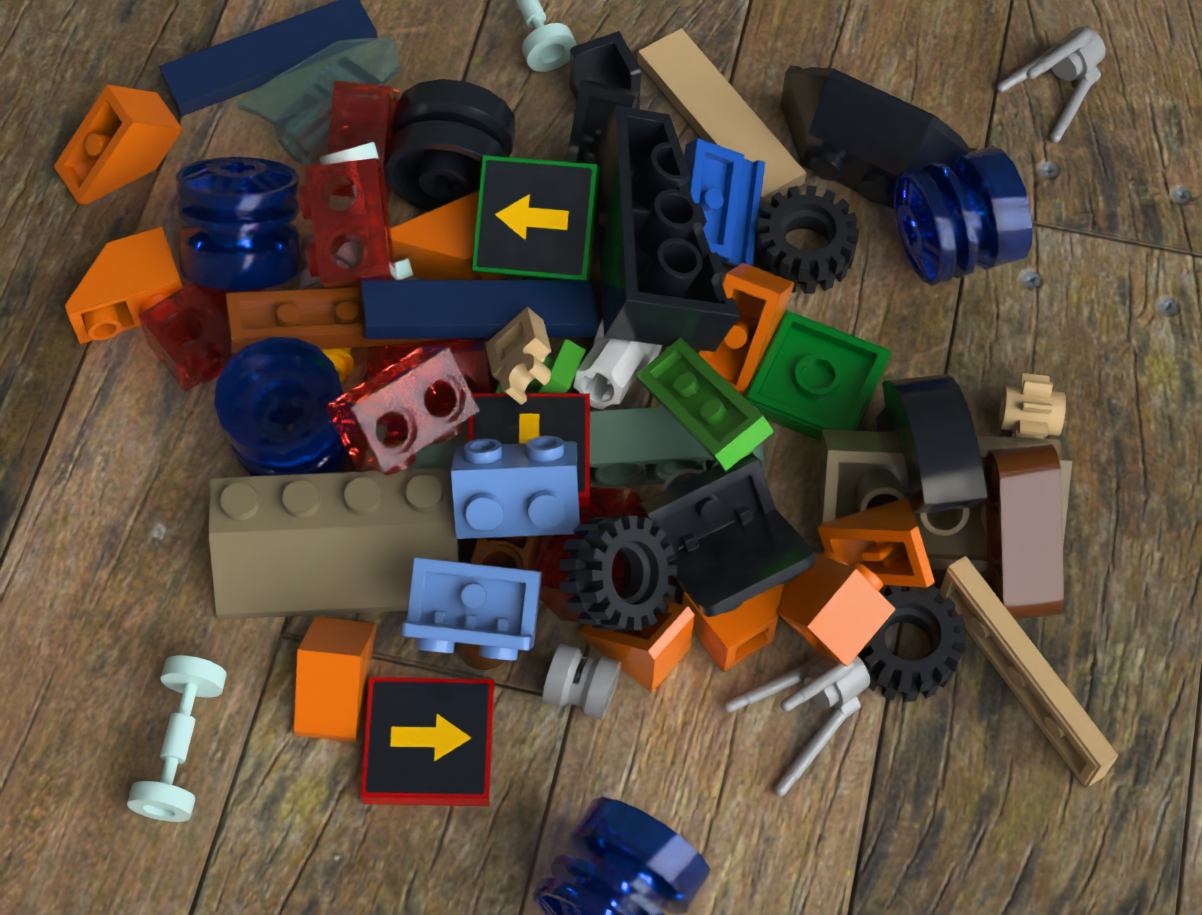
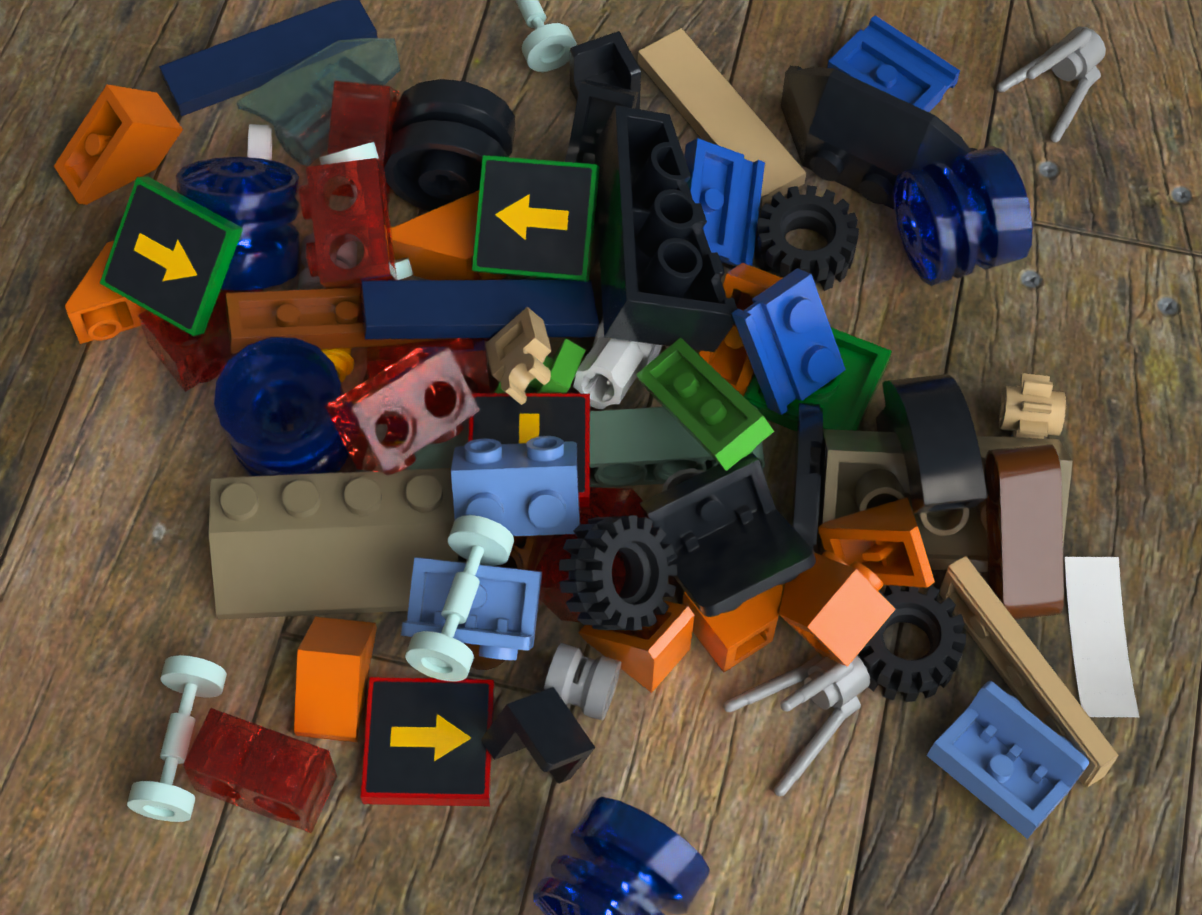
(170, 255): none -> black tile
(260, 141): none -> white tile
(260, 770): none -> clear red brick
(439, 653): none -> light aqua wheel
(546, 730): none -> black panel
(789, 341): none -> blue plate
(807, 472): none -> black tile
(896, 65): none -> blue plate
(1009, 759): none -> medium blue bracket
(1099, 637): none -> white sticker

